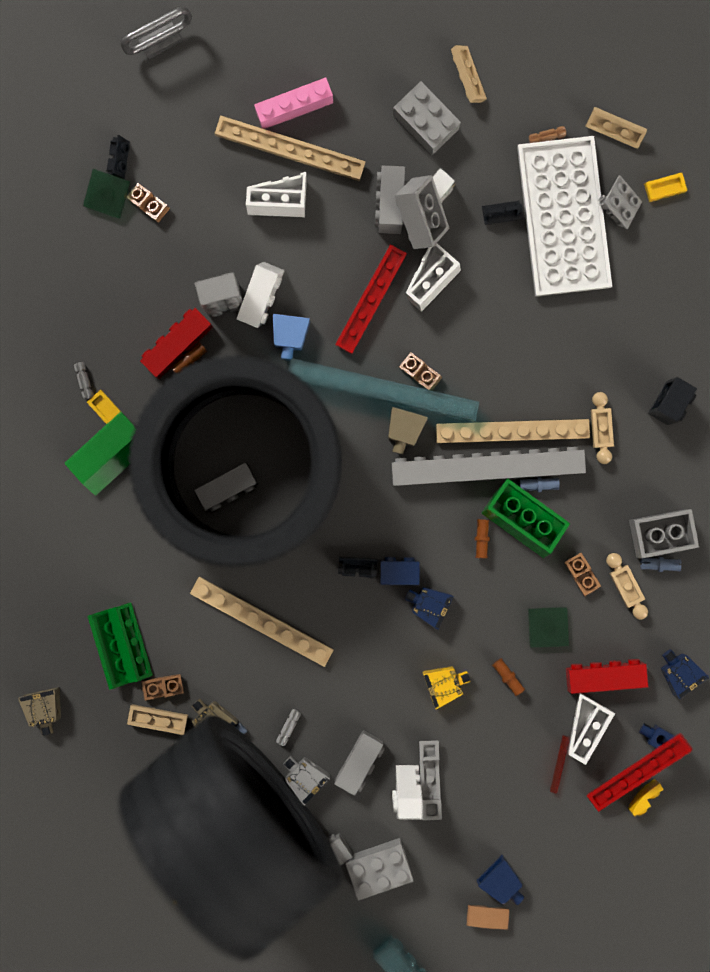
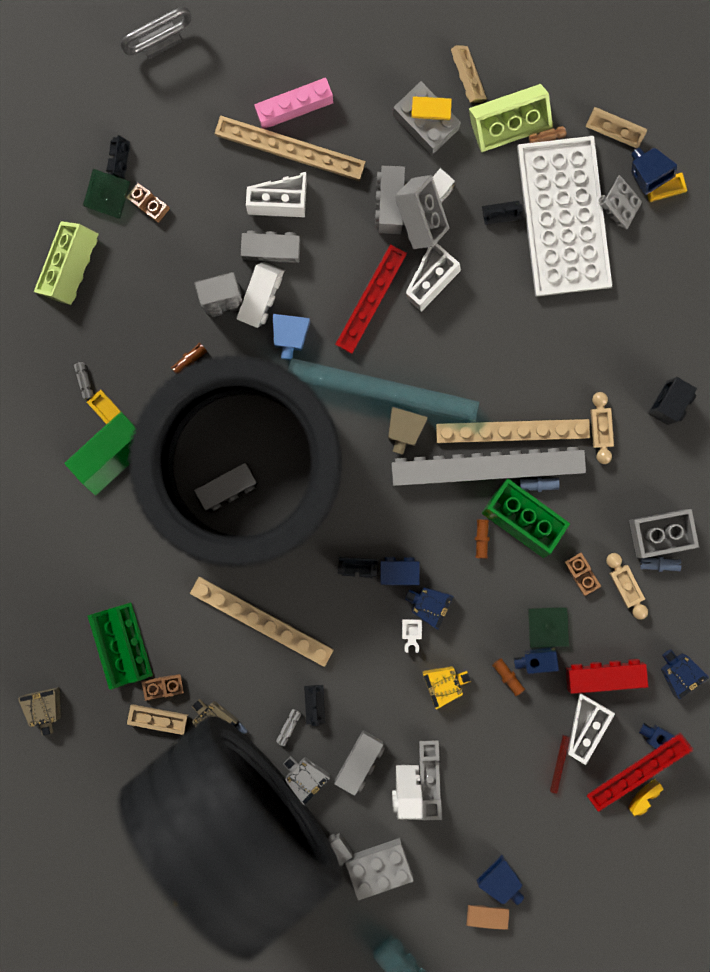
(66, 262): none -> yellowish green slope
(179, 340): red brick -> none
(270, 247): none -> light grey brick
(314, 704): none -> black hinge
(411, 630): none -> white plate
(420, 372): medium nougat slope -> none
(431, 108): none -> yellow tile
(511, 117): none -> yellowish green slope
(547, 660): none -> dark blue torso
(652, 169): none -> dark blue torso

